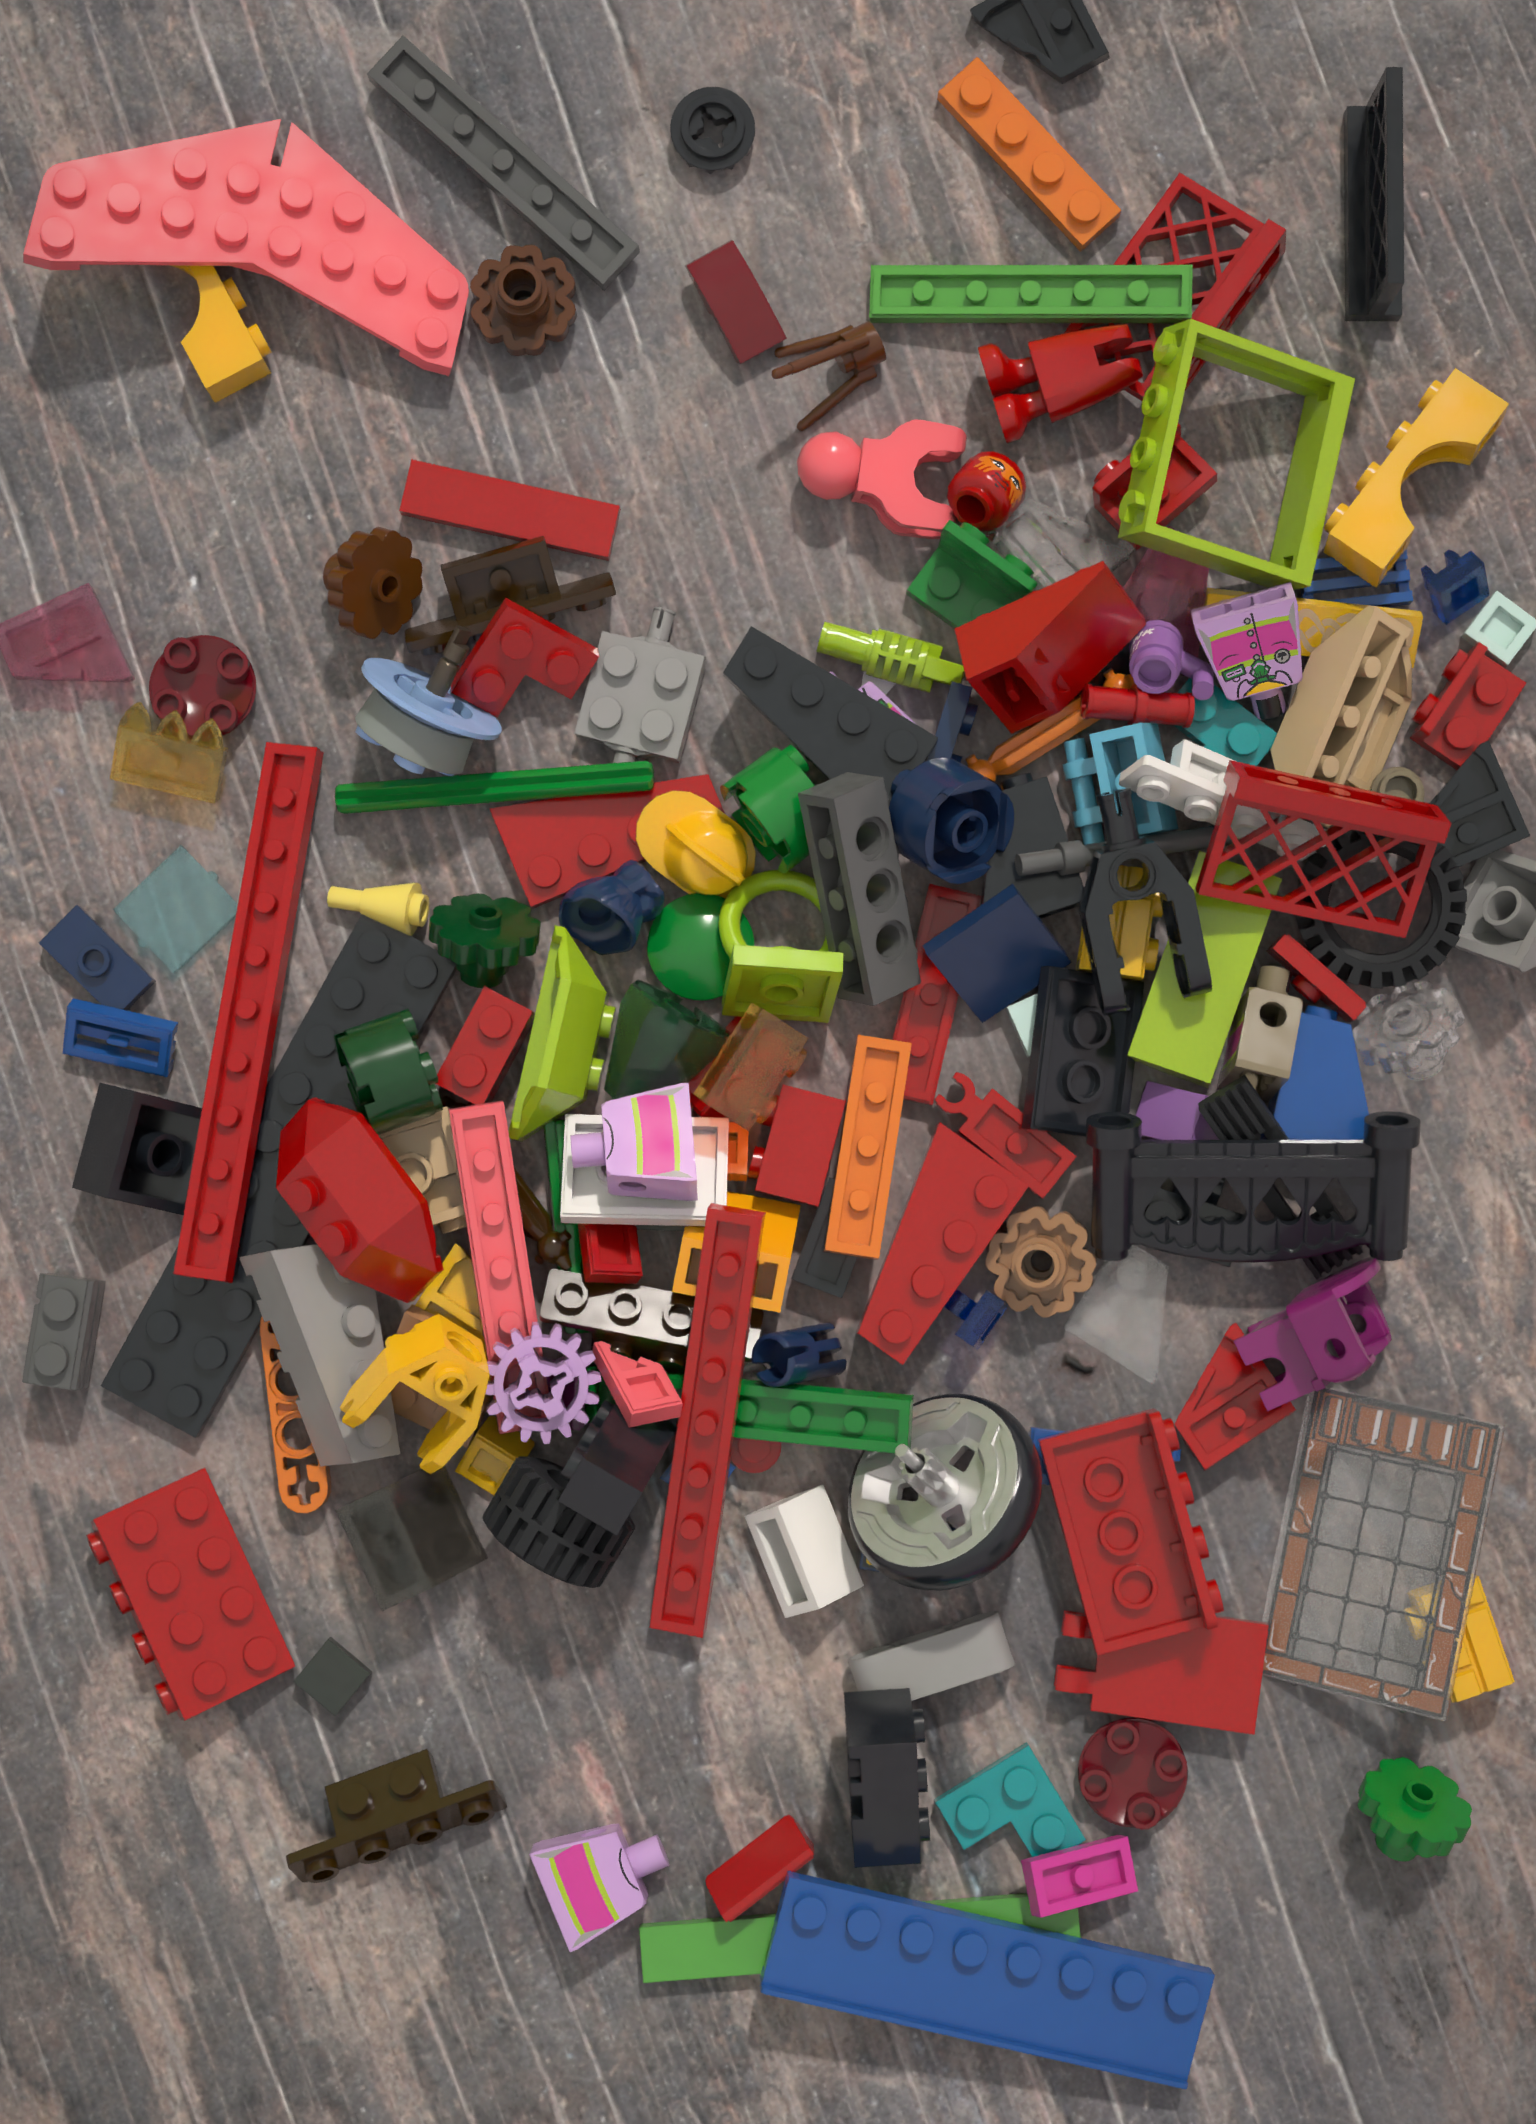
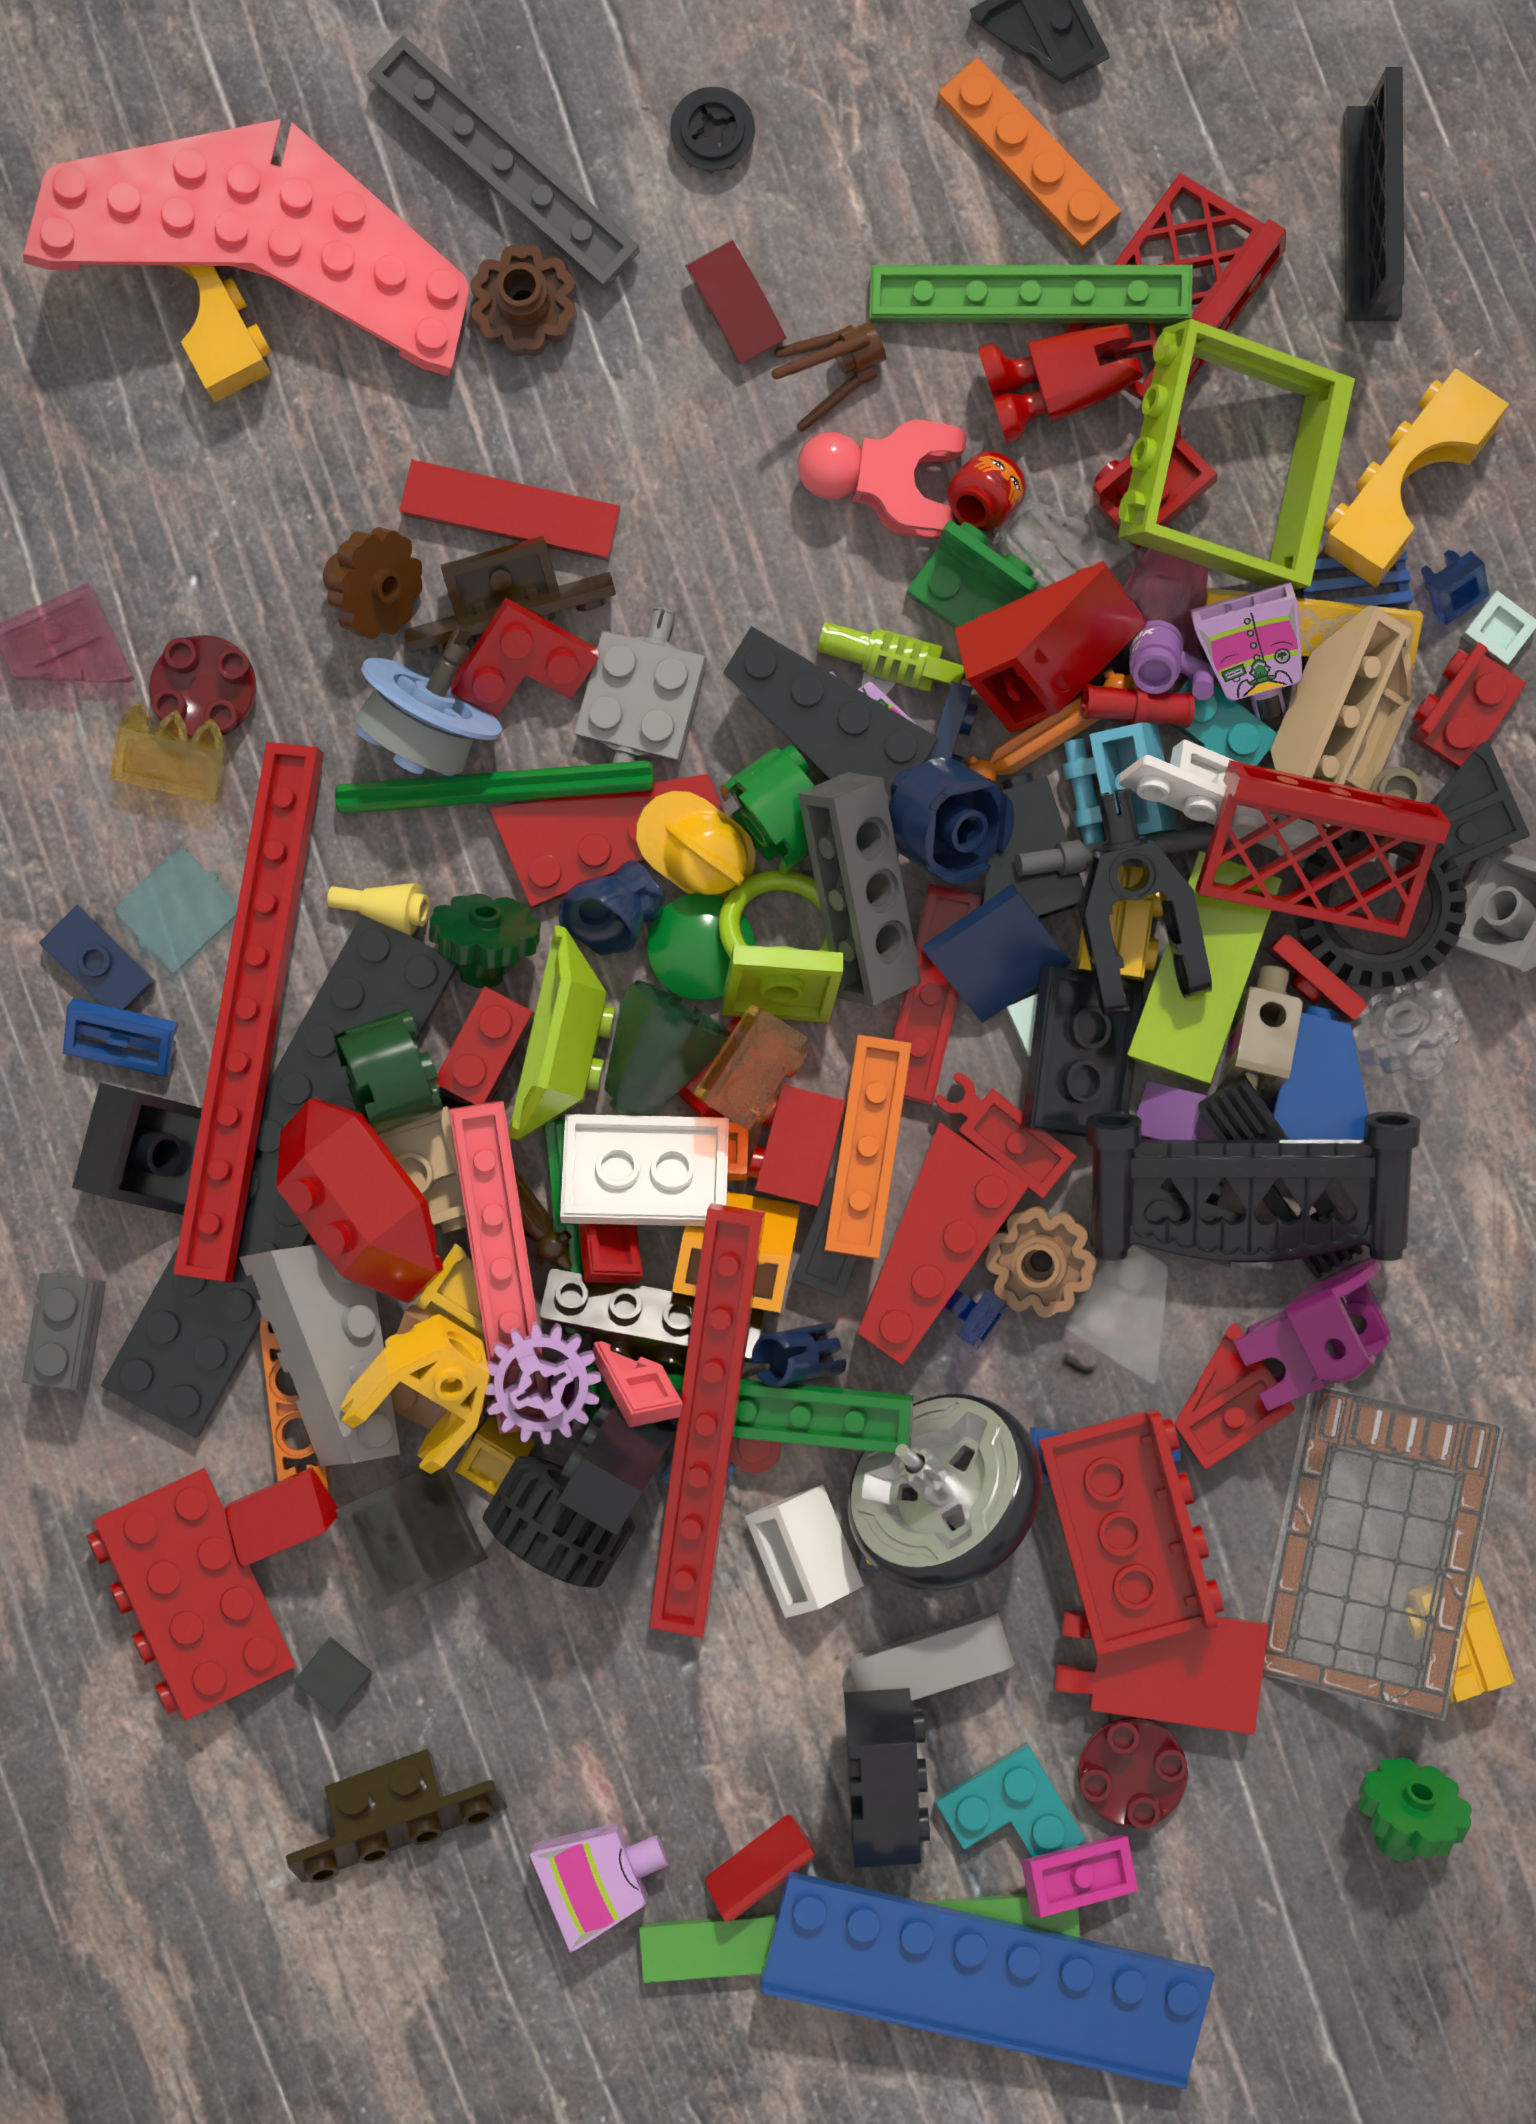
(280, 1516): none -> red slope
(644, 1145): lavender torso -> none

